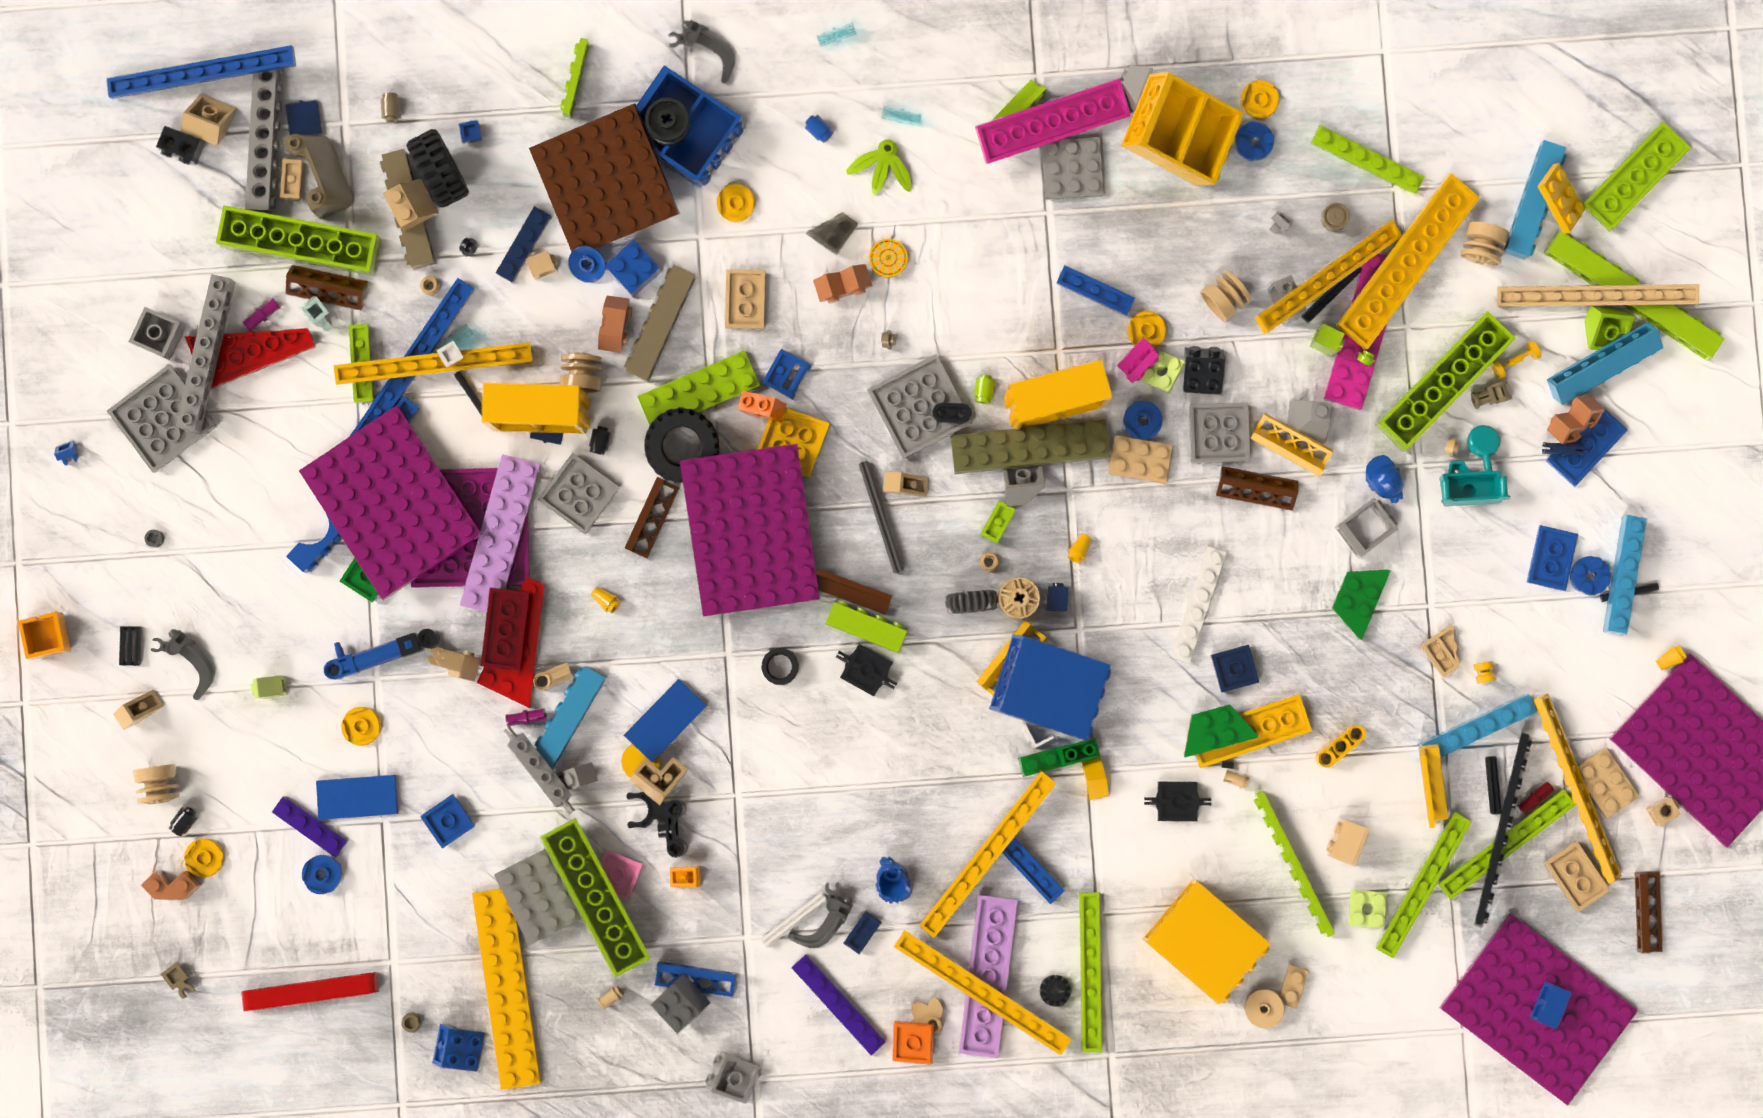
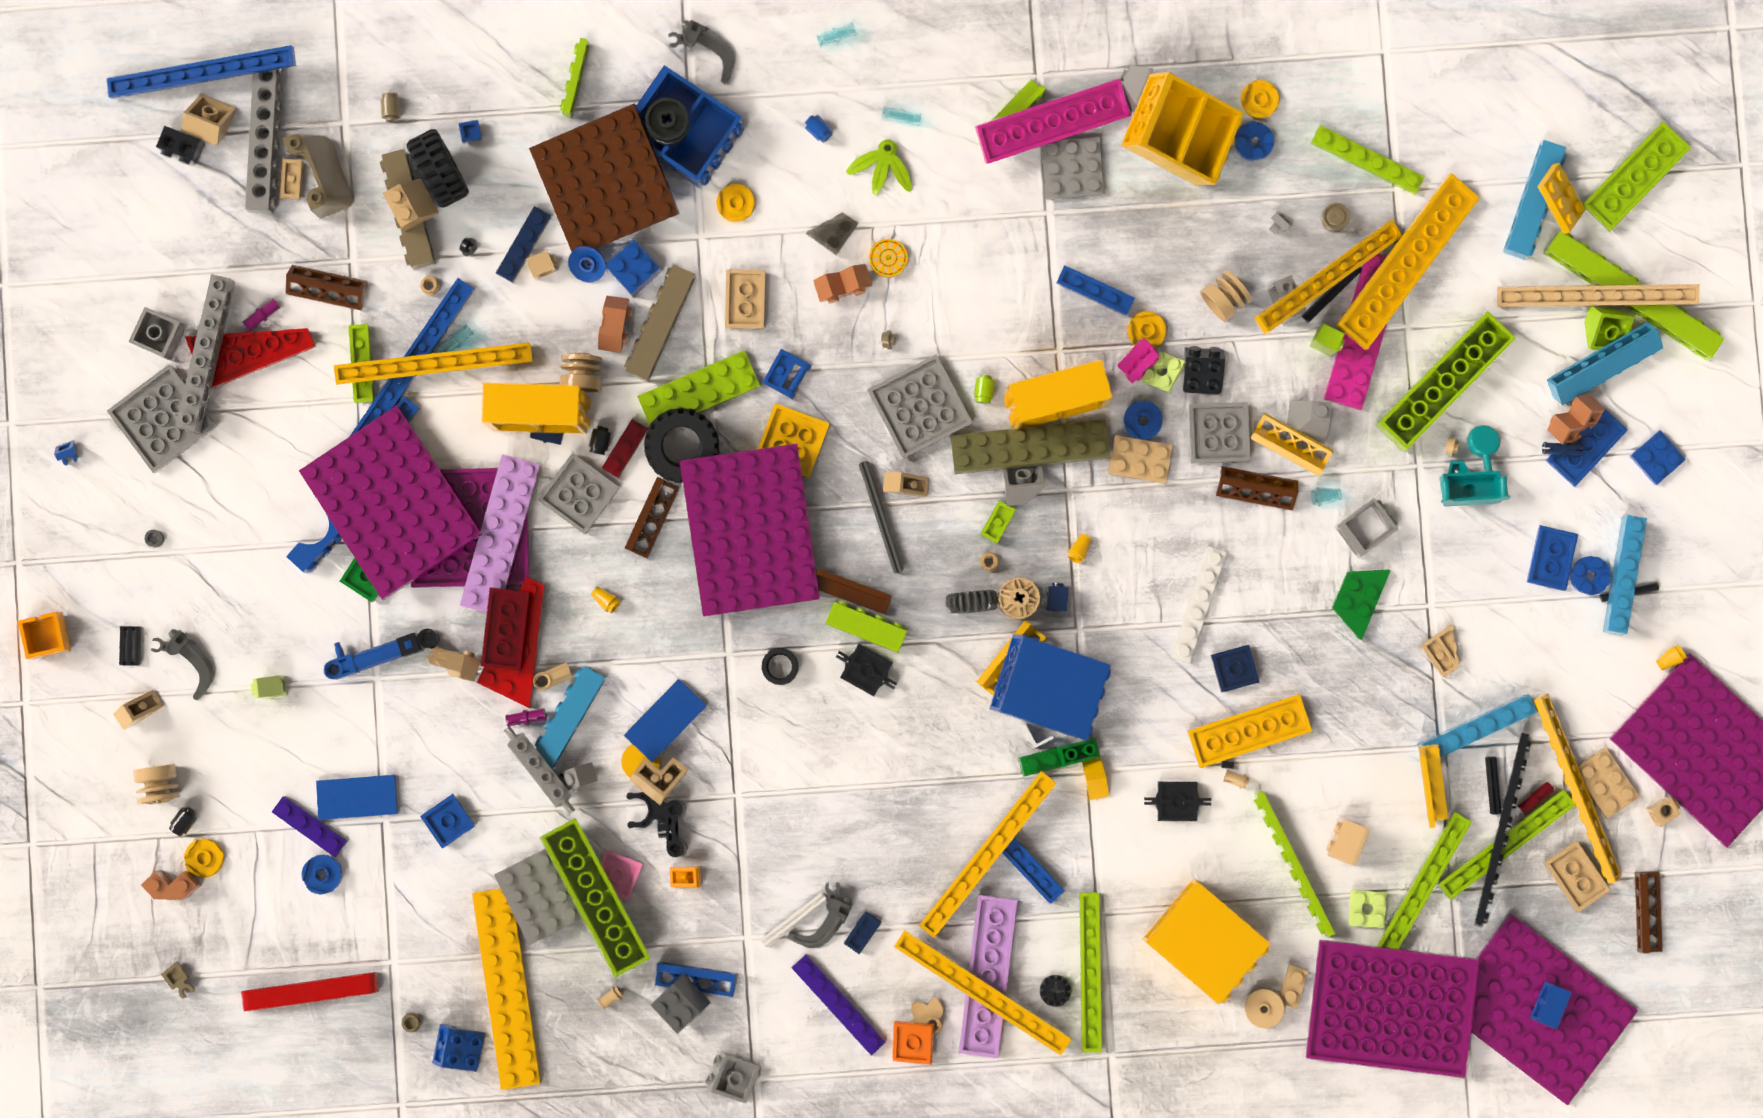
(298, 240): lime brick -> none
(304, 118): dark blue piece -> none
(315, 312): light aqua brick -> none
(361, 726): yellow tile -> none
(450, 354): white plate -> none
(469, 391): black bar -> none
(625, 448): none -> dark red plate
(762, 406): orange brick -> none
(893, 881): blue hair -> none
(952, 413): black plate -> none
(1216, 730): green wing -> none
(1324, 496): none -> clear light blue cone
(1349, 742): yellow beam -> none
(1366, 358): lime plate -> none
(1385, 478): blue hair -> none
(1392, 1008): none -> magenta plate
(1484, 243): tan wheel -> none
(1485, 676): yellow wheel -> none
(1494, 394): dark tan connector -> none
(1533, 350): yellow wheel -> none
(1657, 457): none -> blue plate

